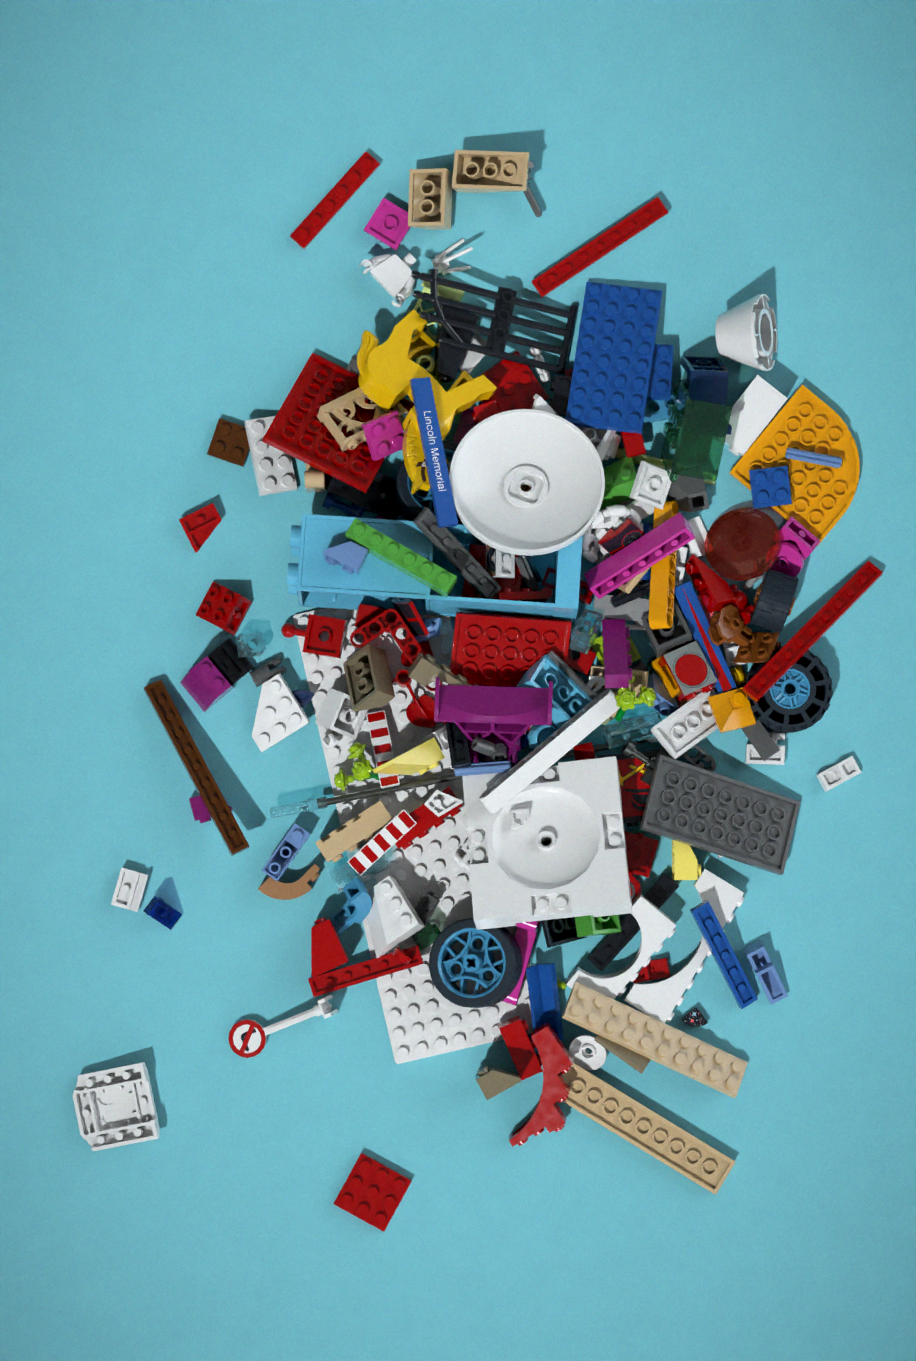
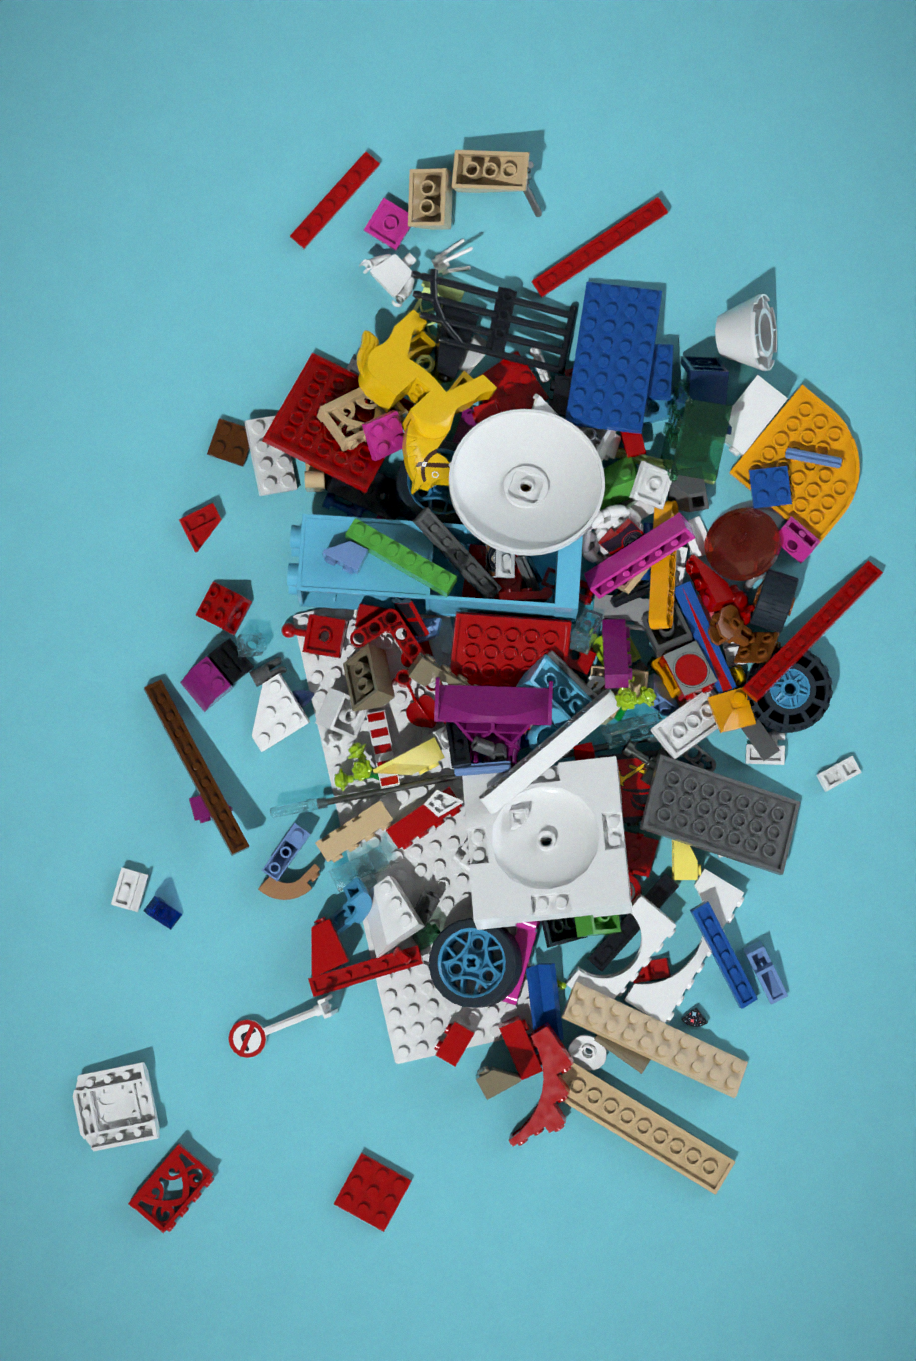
(145, 1193): none -> red fence
(381, 842): tile -> none
(434, 452): blue tile -> none
(454, 1043): none -> red brick
(793, 560): dark pink plate -> none

